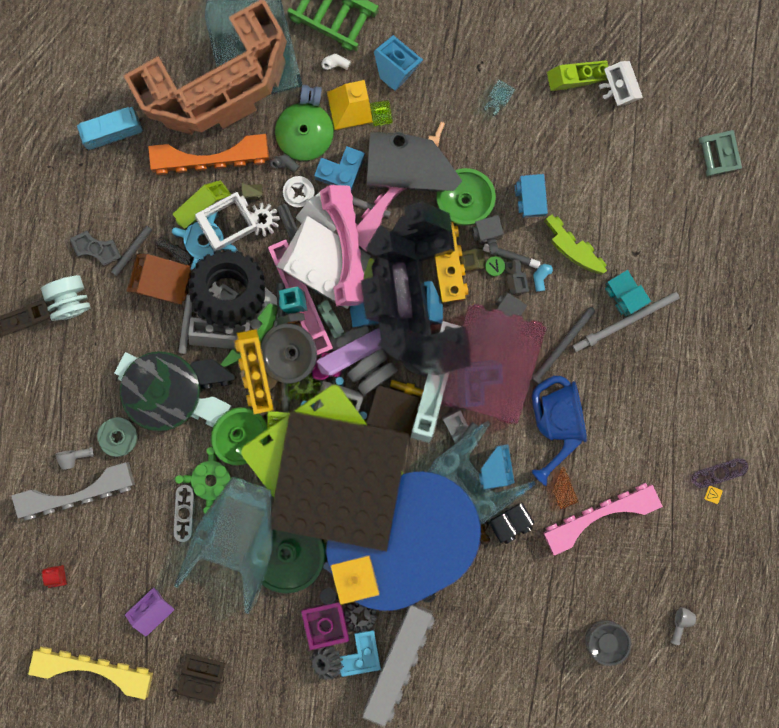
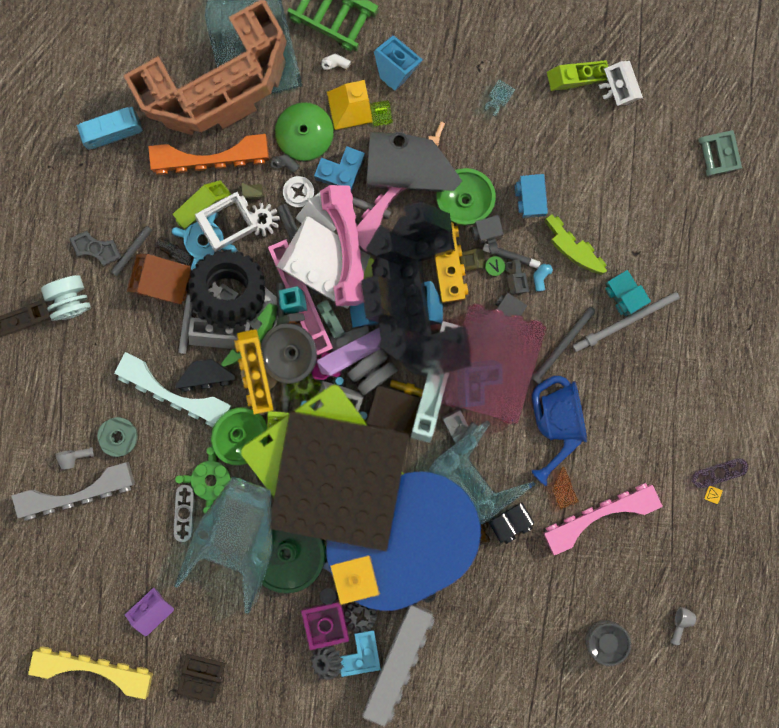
(54, 576): red leg -> none
(159, 391): dish -> none
(315, 95): sand blue wheel -> none
(402, 290): clear purple beam -> none
(497, 469): dark azure slope -> none

